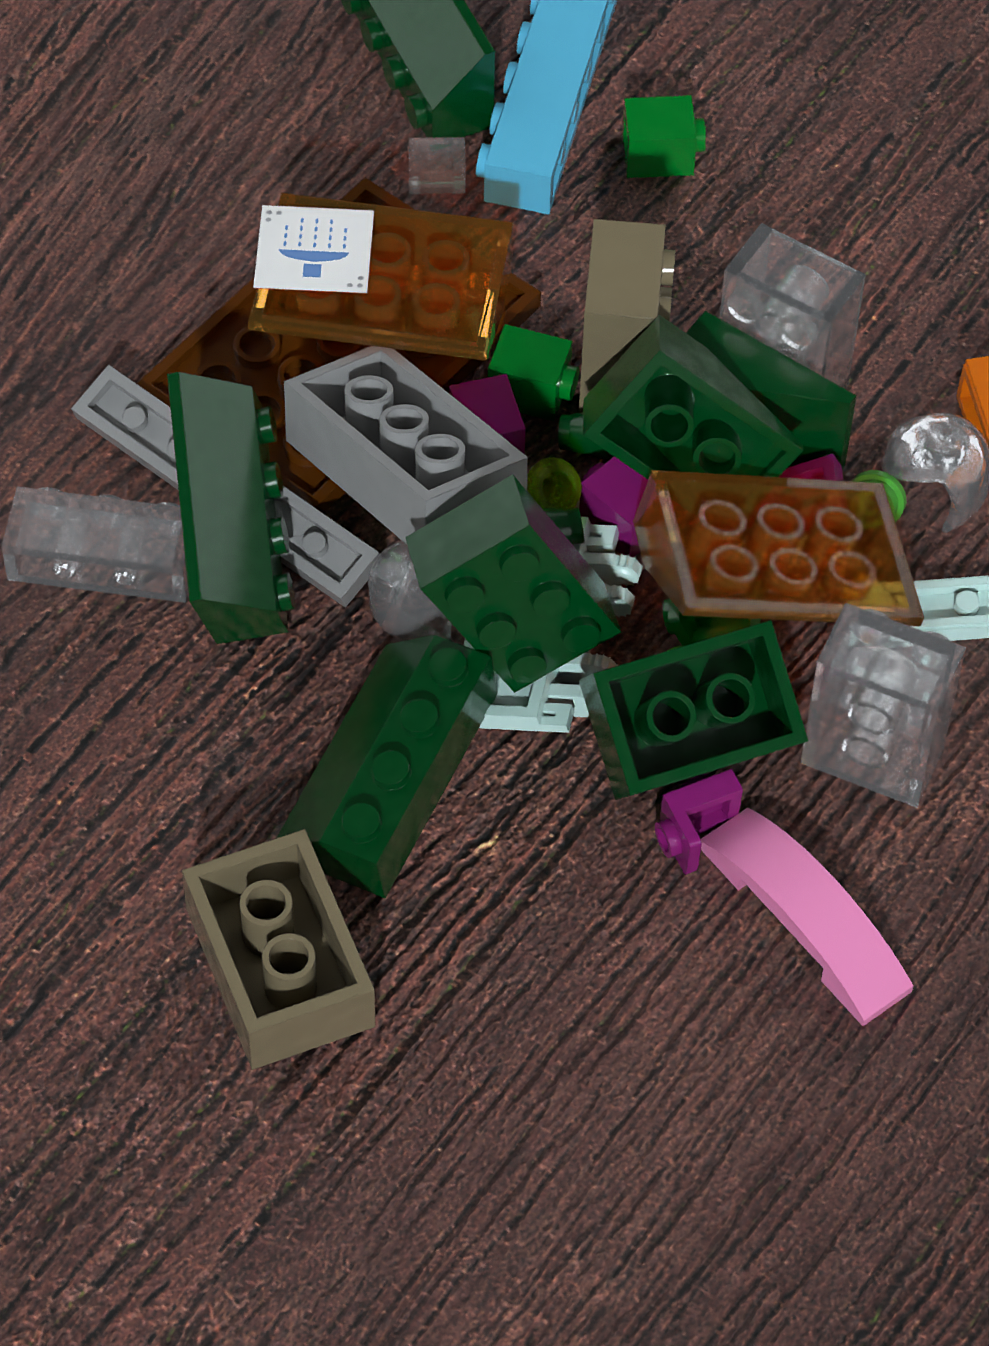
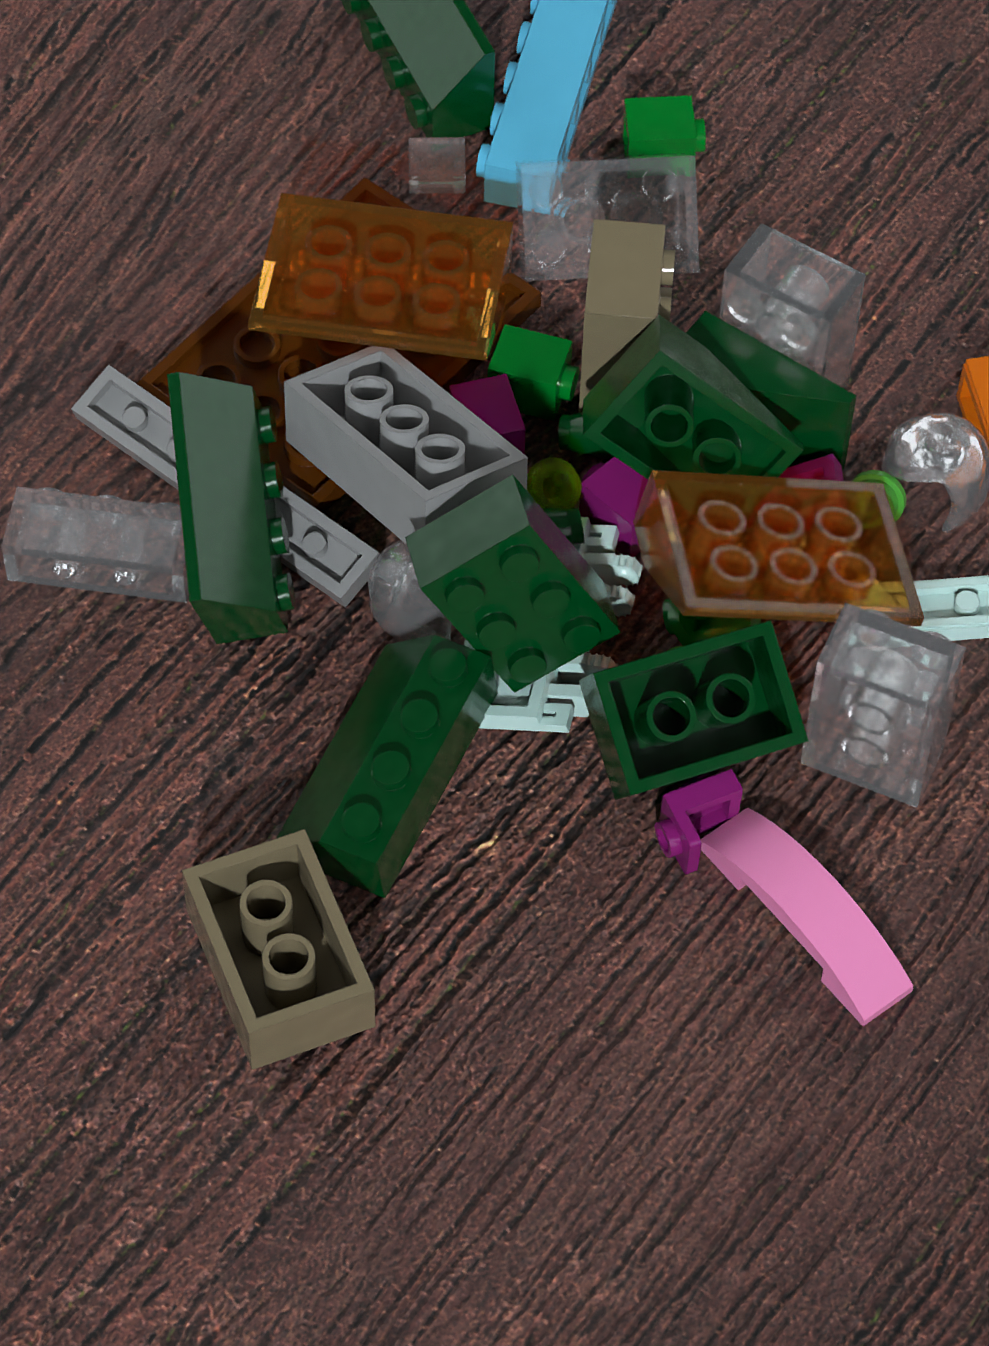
(314, 249): white sticker -> none
(565, 196): none -> clear brick

